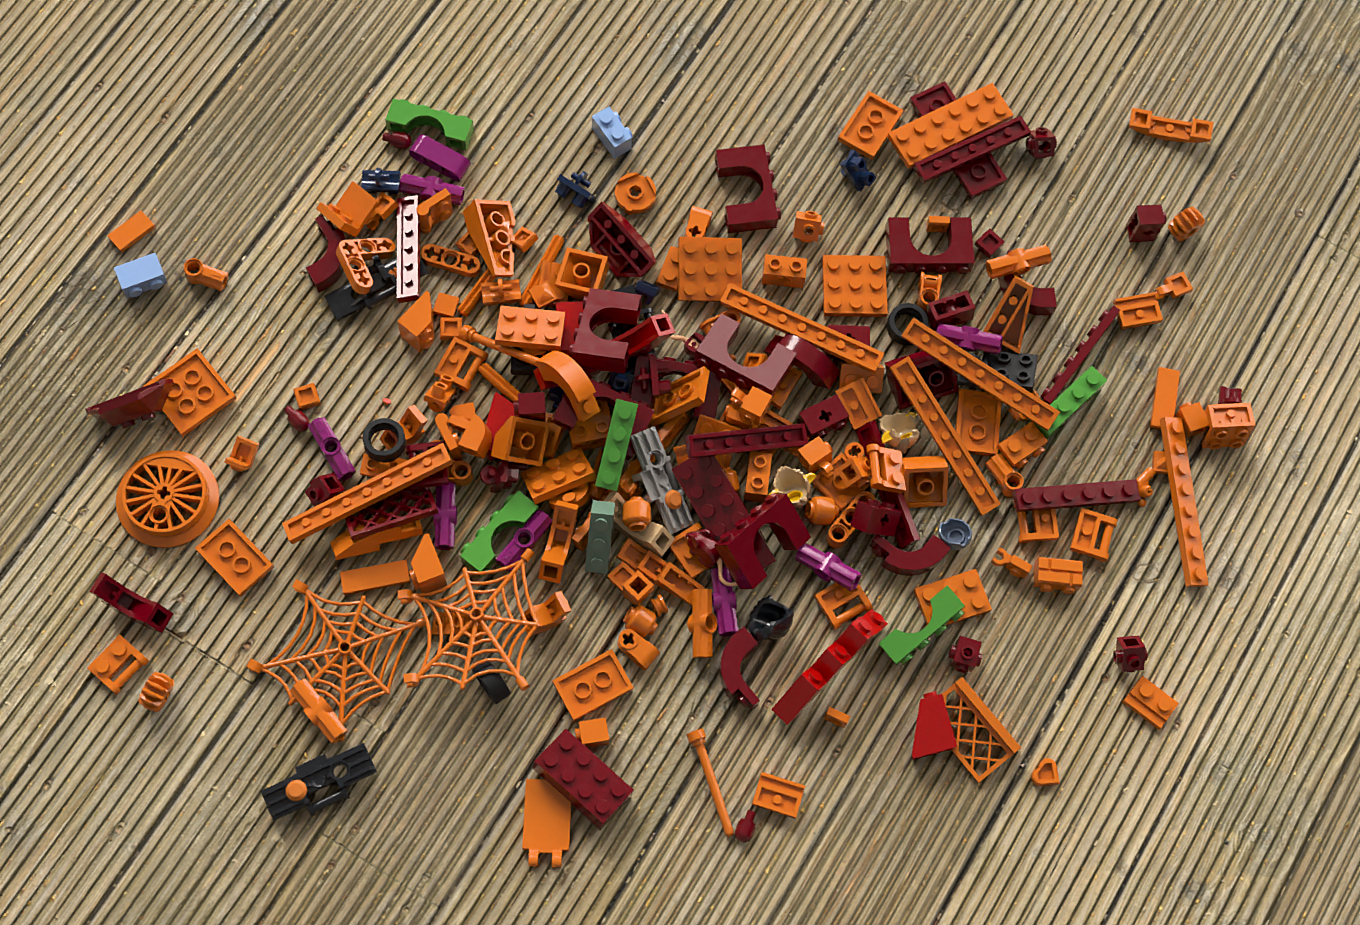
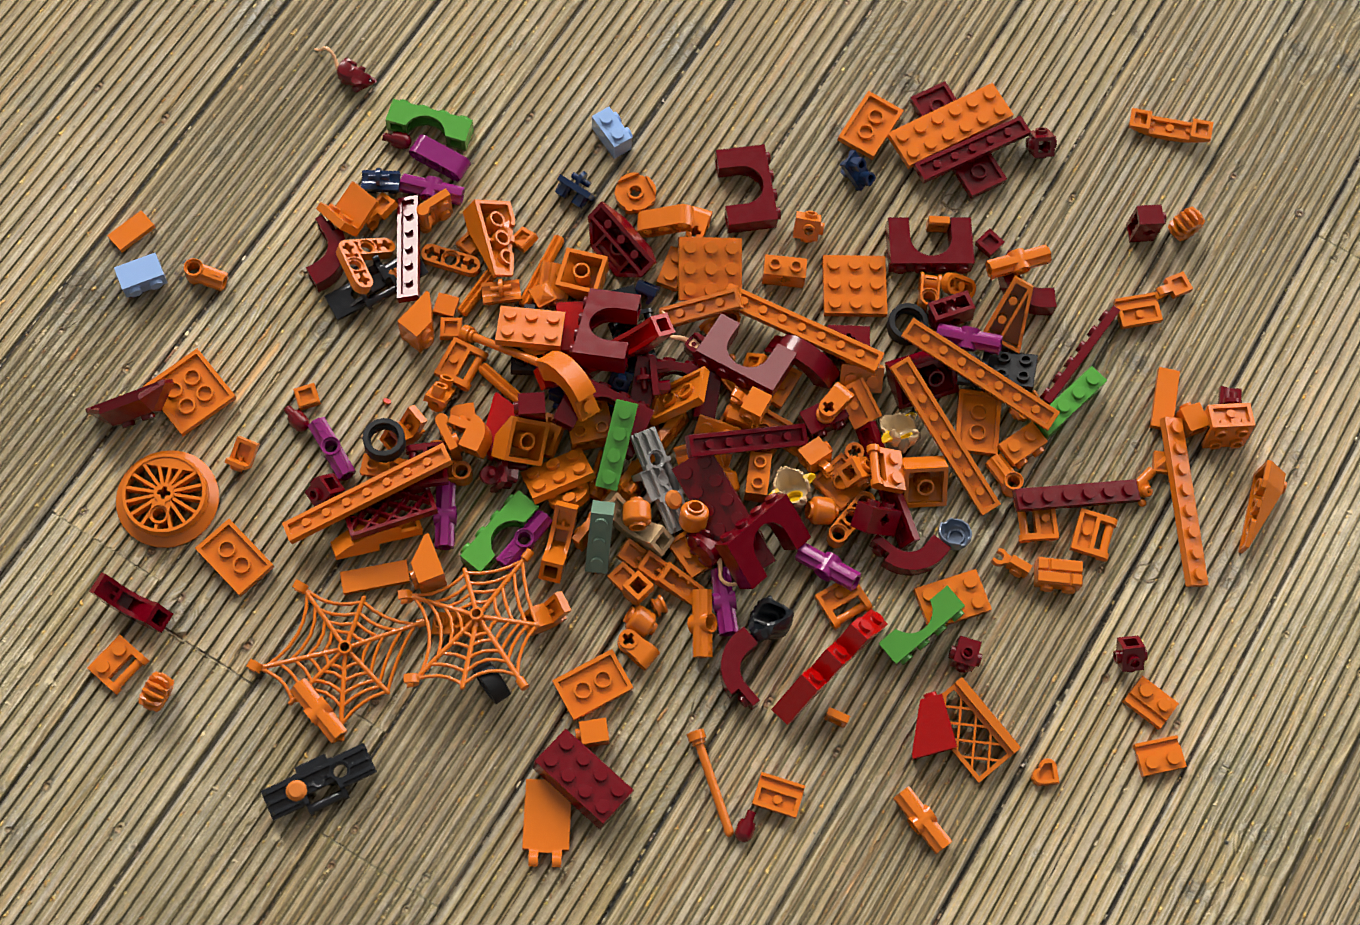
(349, 73): none -> dark red animal
(665, 220): none -> orange beam
(693, 516): none -> orange head
(704, 307): none -> orange tile
(835, 401): none -> orange piece
(922, 820): none -> orange piece
(955, 283): none -> orange plate
(1159, 756): none -> orange plate
(1265, 491): none -> orange wedge

